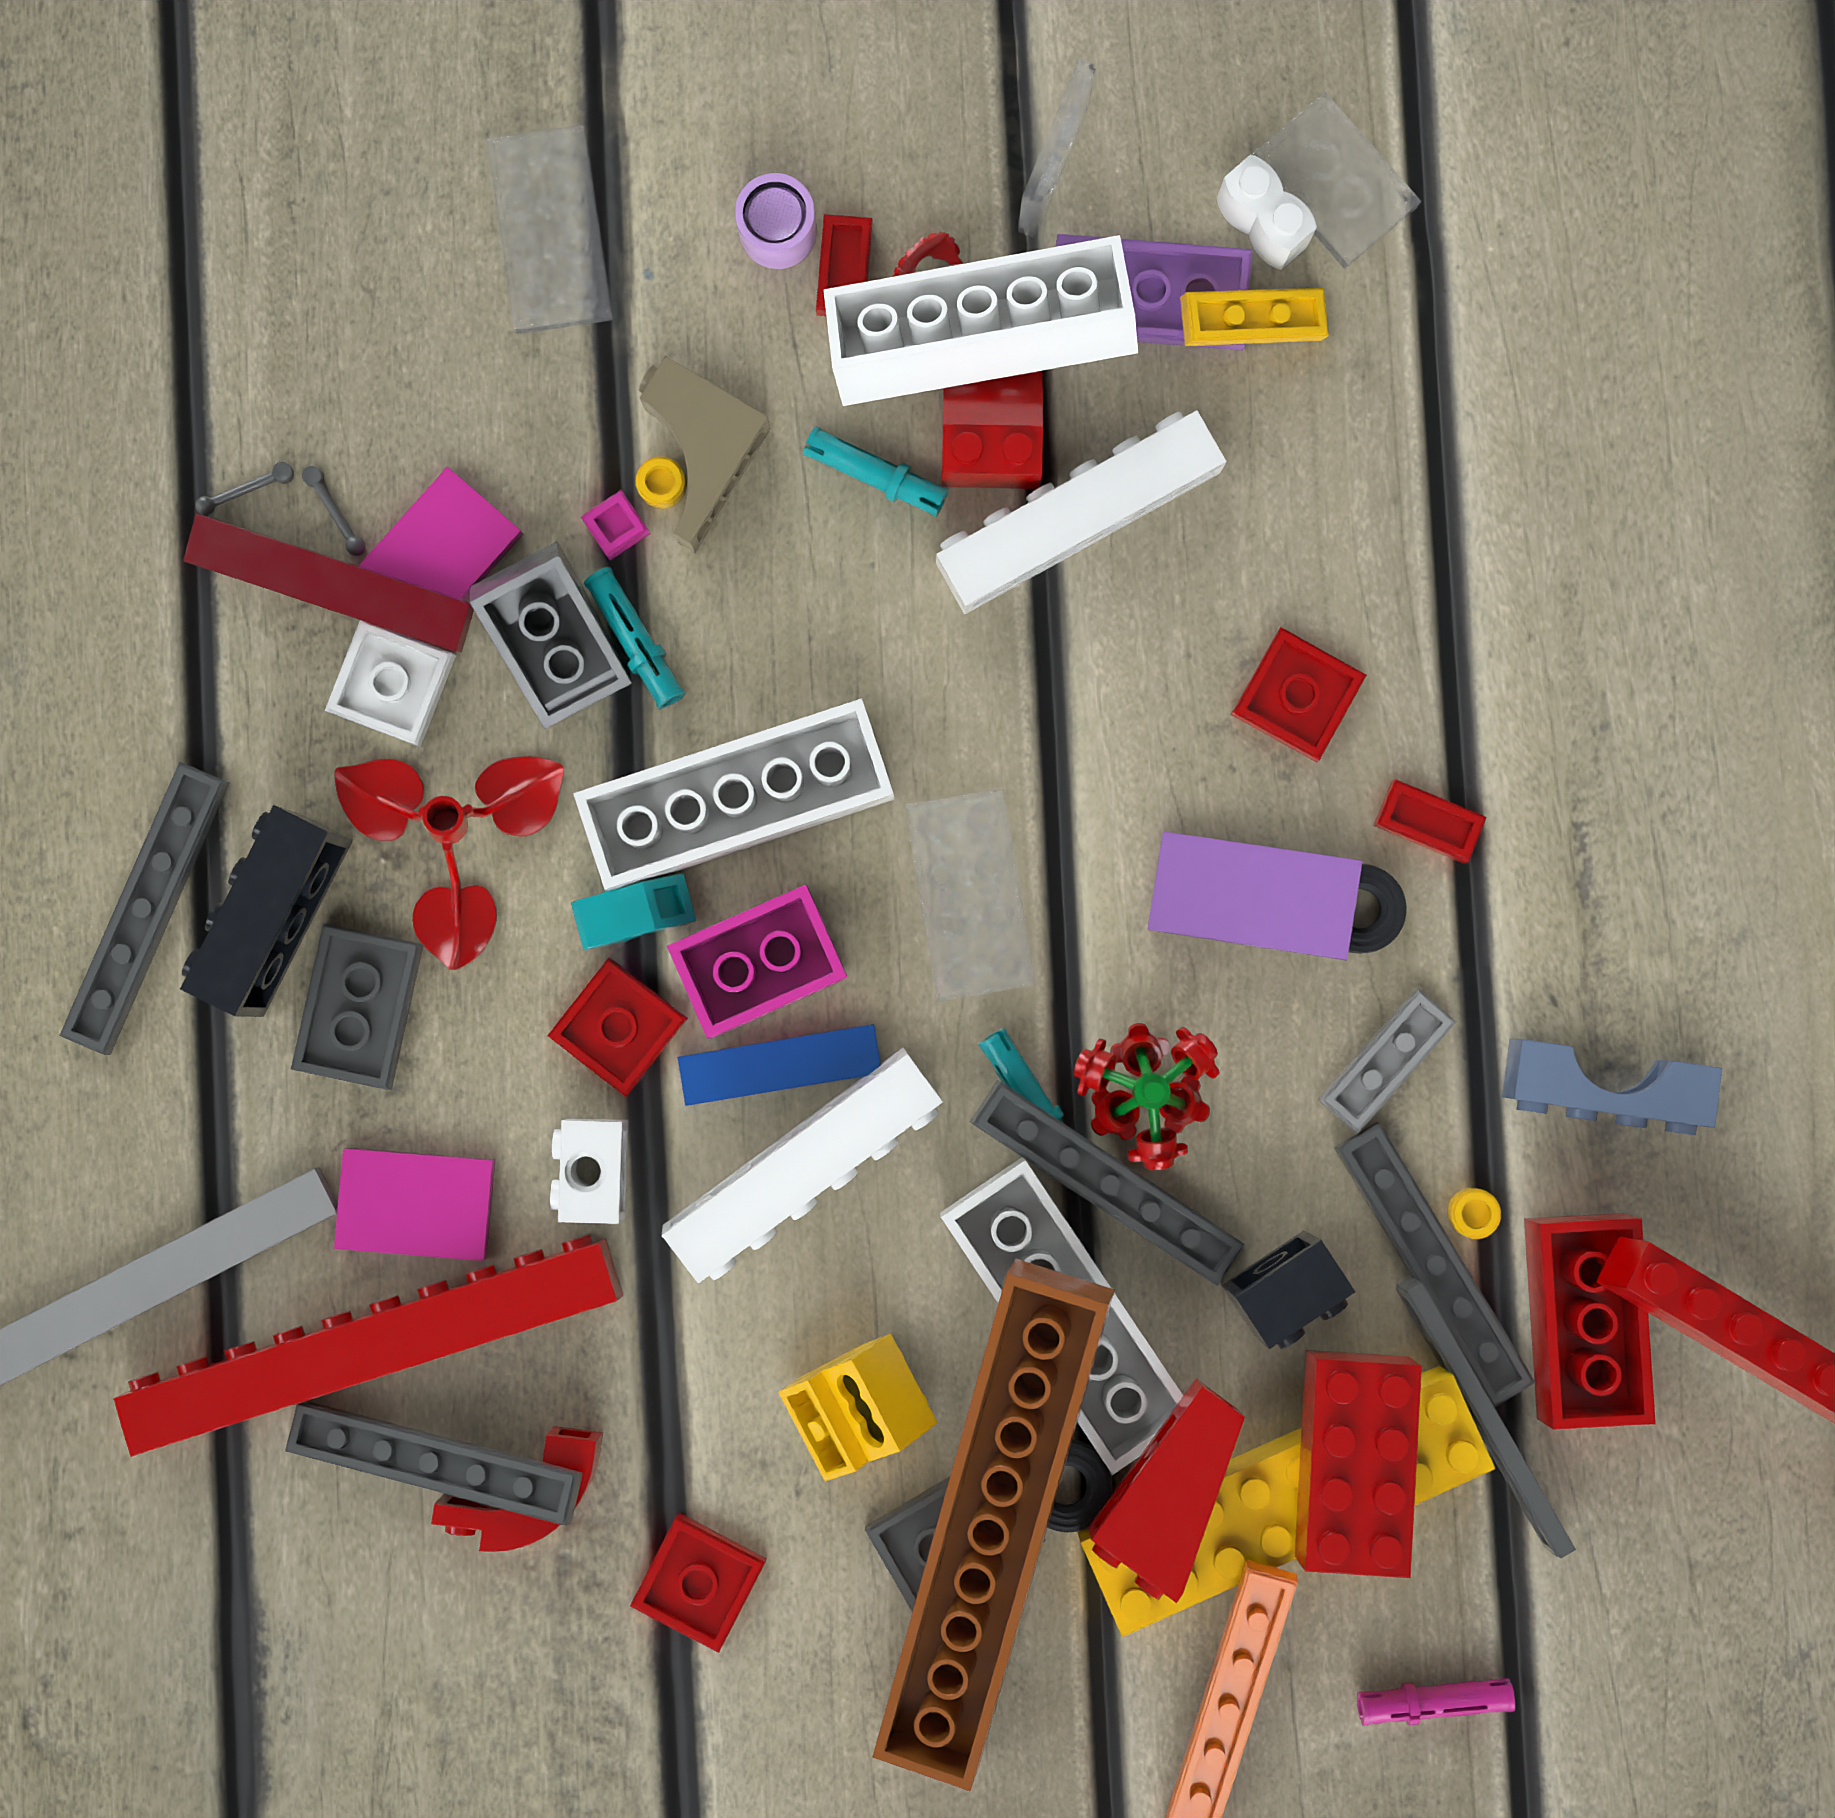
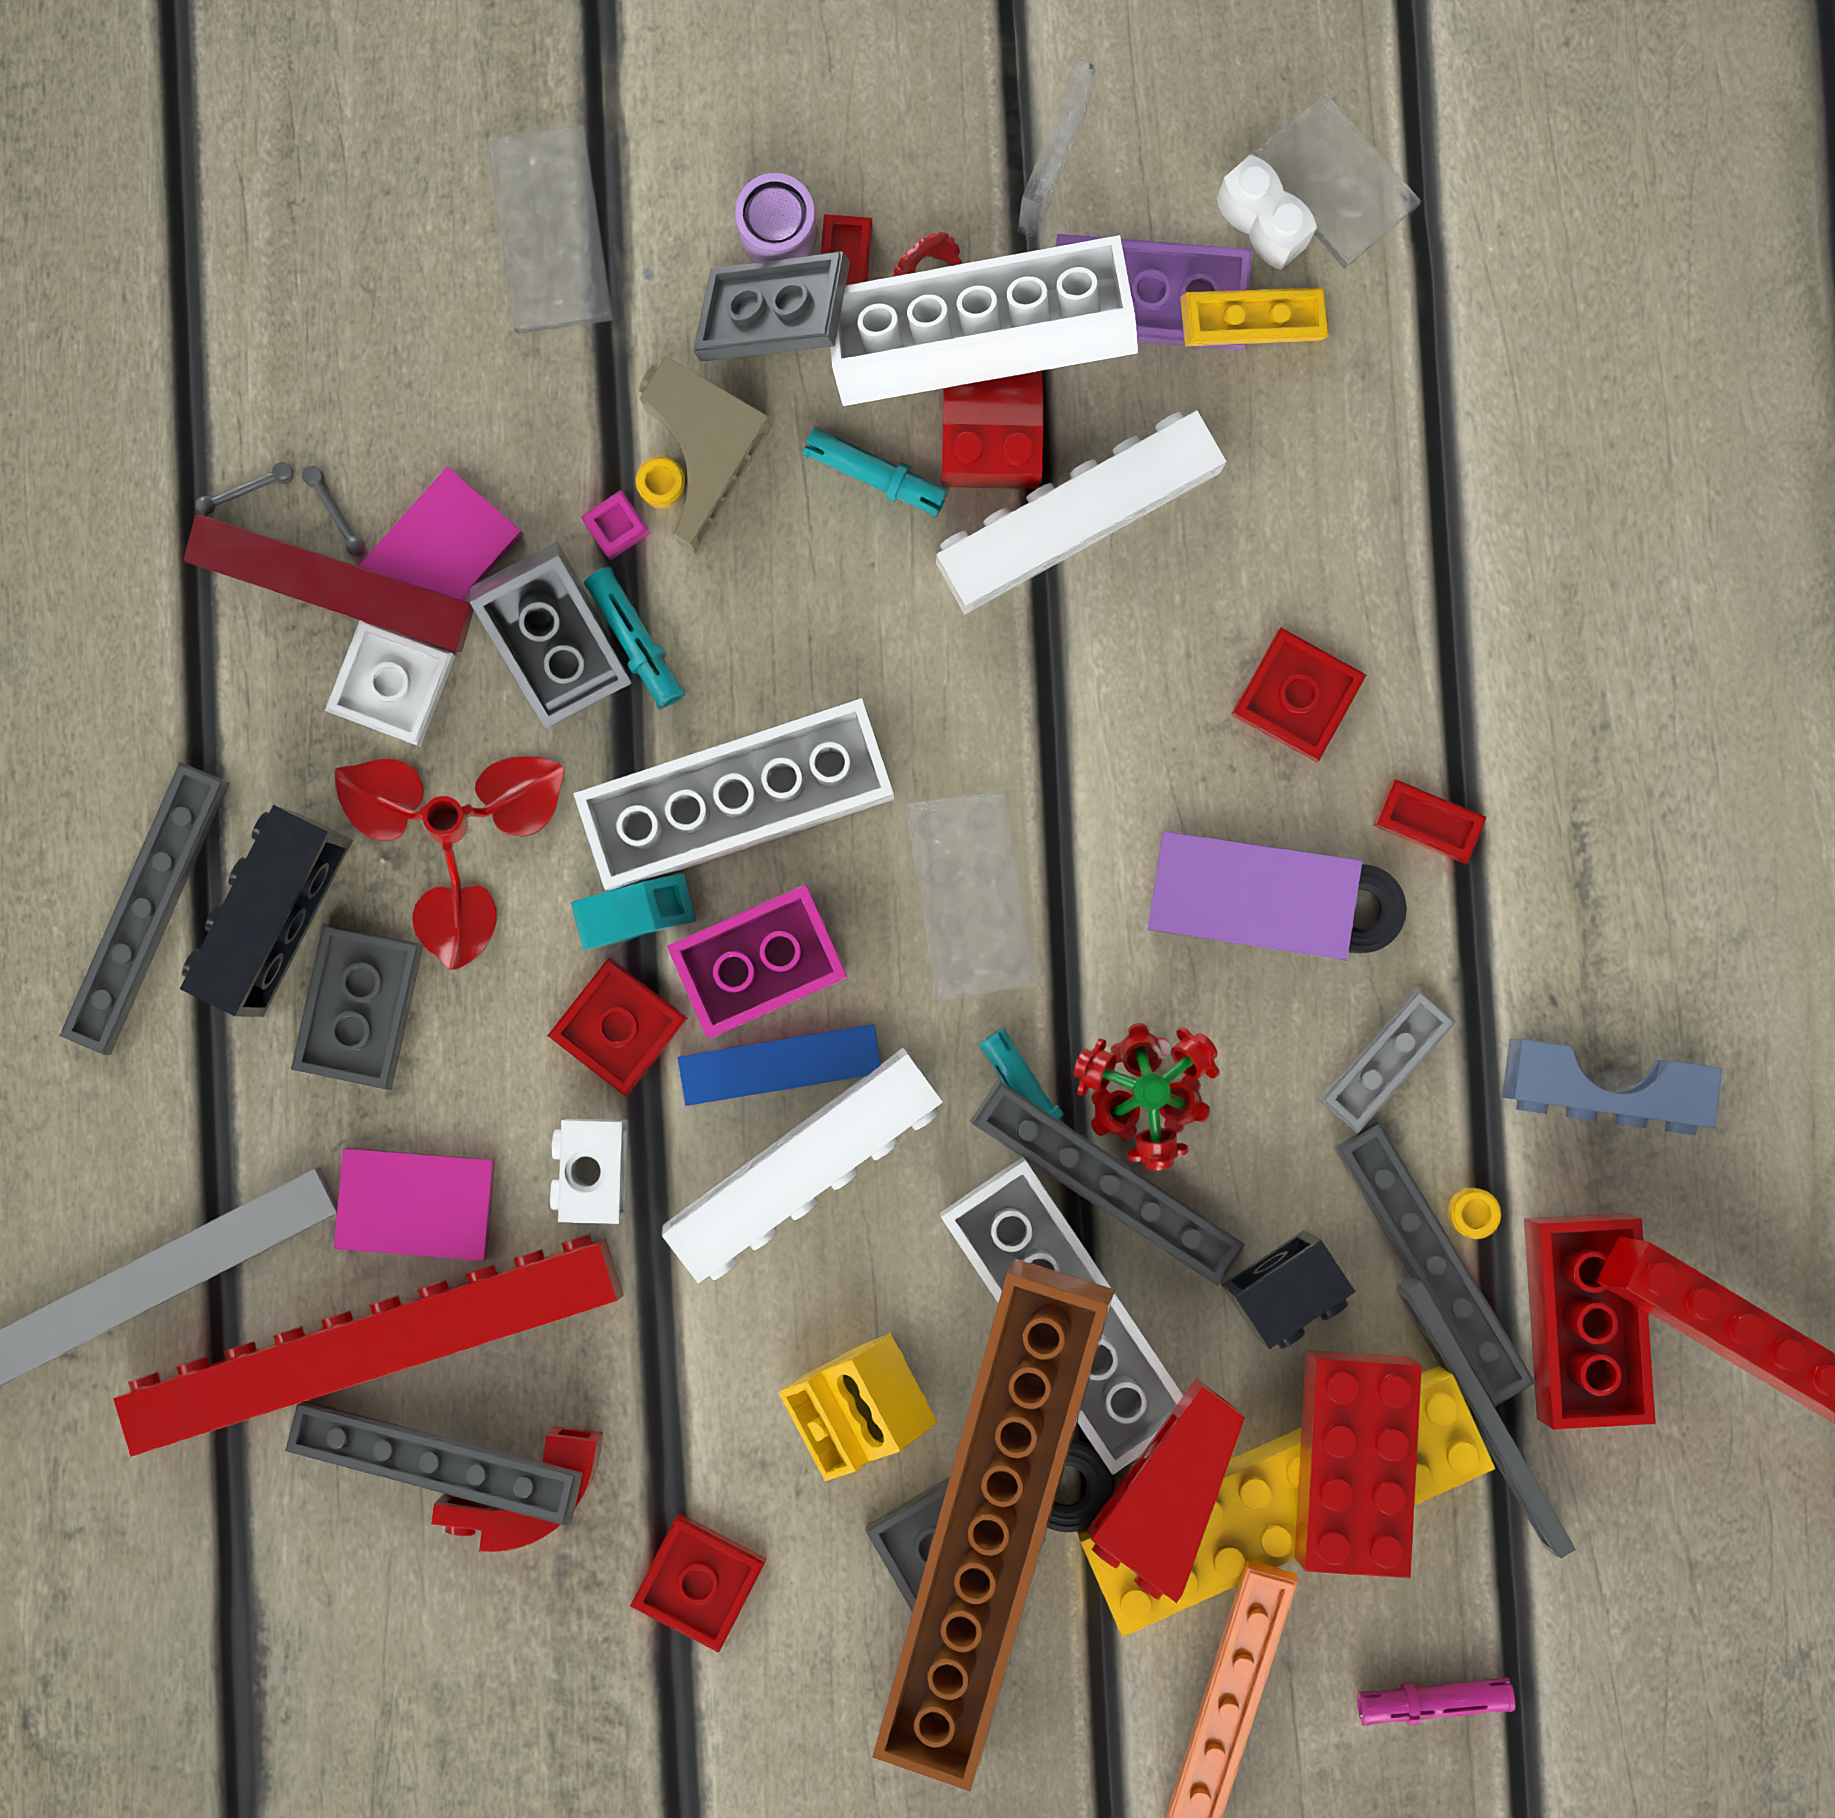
(772, 307): none -> dark grey tile

